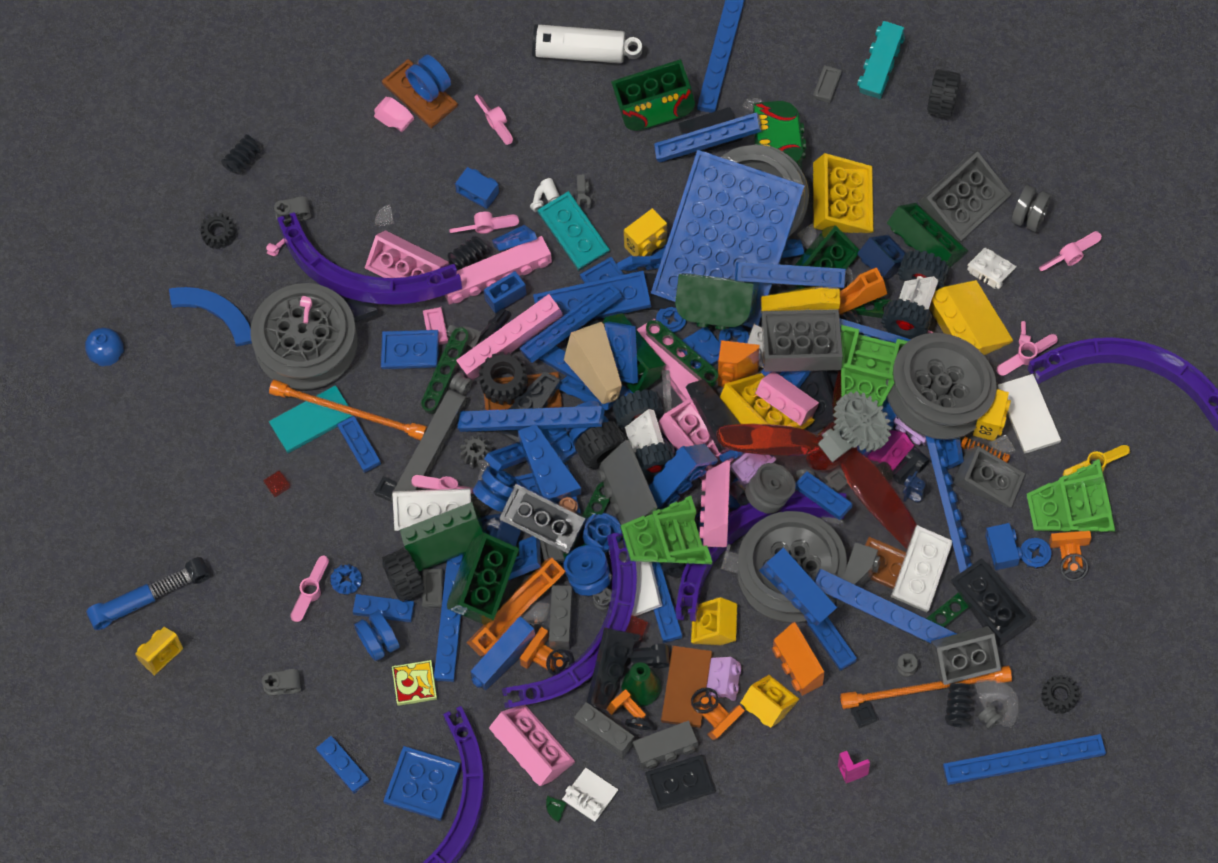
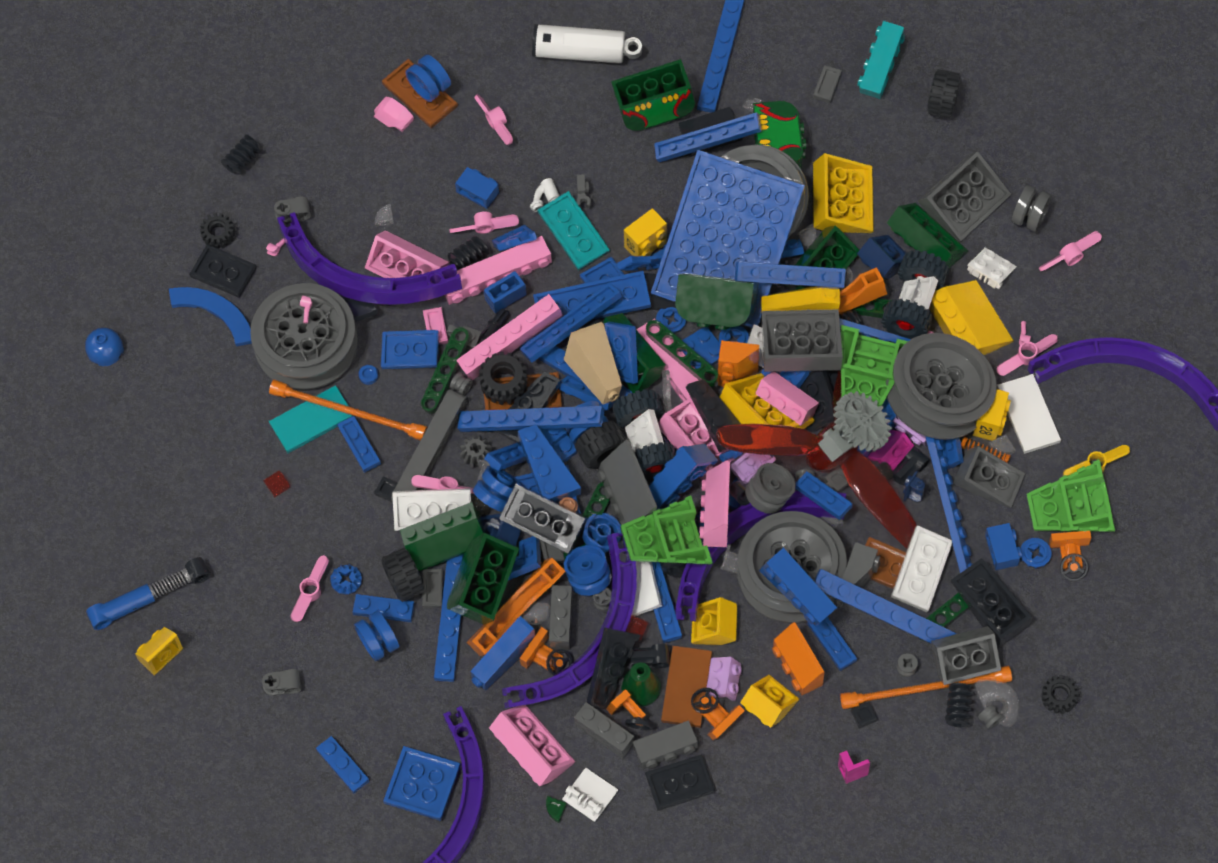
(223, 270): none -> black tile
(368, 374): none -> blue tile
(414, 683): tile -> none
(1024, 759): blue plate -> none

